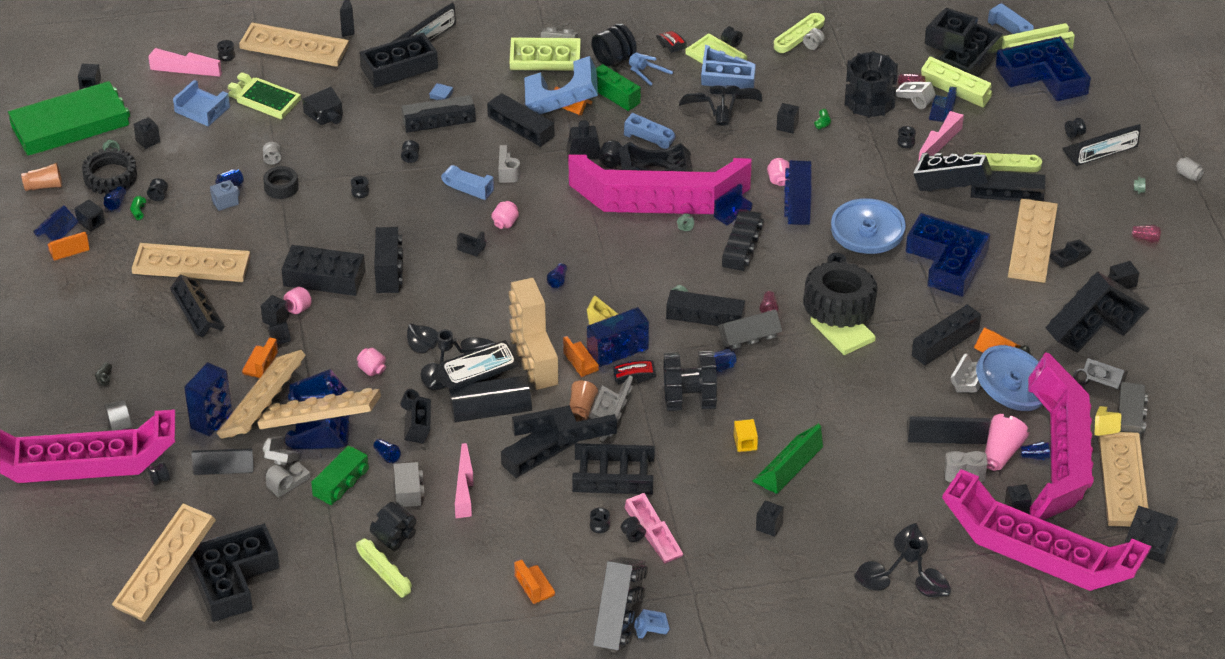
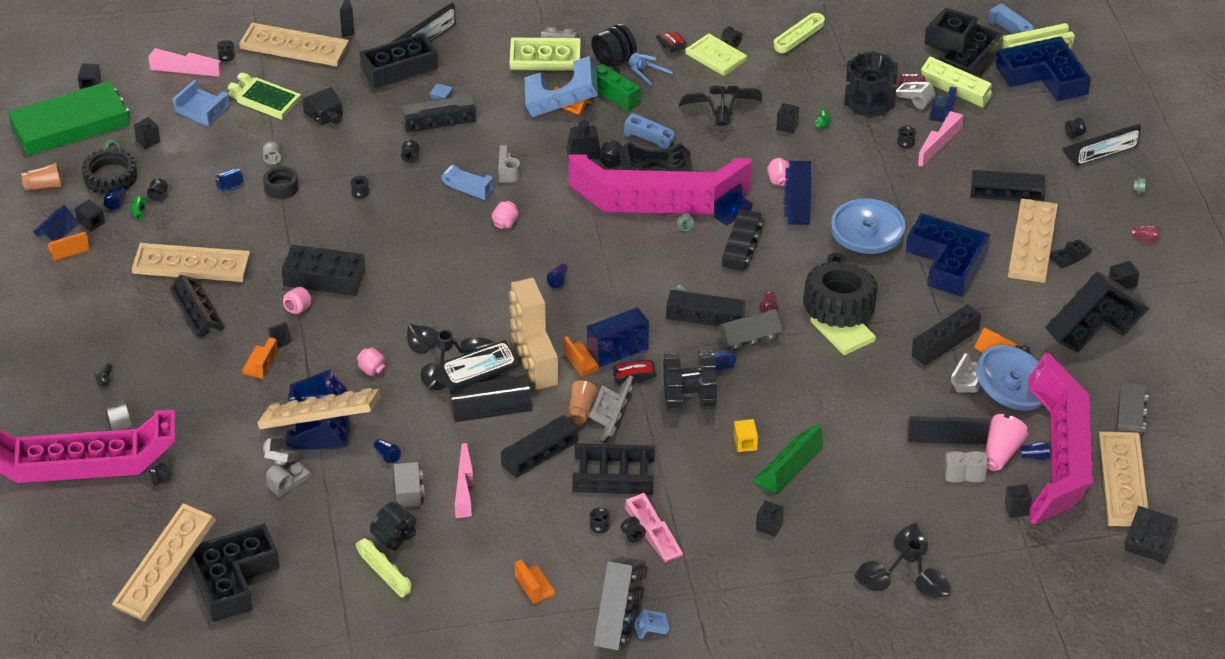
(208, 399): clear blue brick -> none
(222, 461): black slope -> none
(224, 195): sand blue brick -> none
(261, 394): tan plate -> none
(274, 311): black brick -> none
(340, 475): green brick -> none
(387, 260): black brick -> none
(417, 416): black hinge -> none
(470, 244): black bracket -> none
(520, 119): black brick -> none
(564, 425): black bracket -> none
(599, 311): light yellow slope -> none
(726, 70): medium blue wedge -> none
(813, 38): light grey wheel -> none
(951, 171): black wedge -> none
(1013, 162): yellowish green plate -> none
(1038, 541): dark pink slope -> none
(1101, 373): hinge -> none
(1107, 422): light yellow slope -> none
(1190, 169): light grey brick -> none

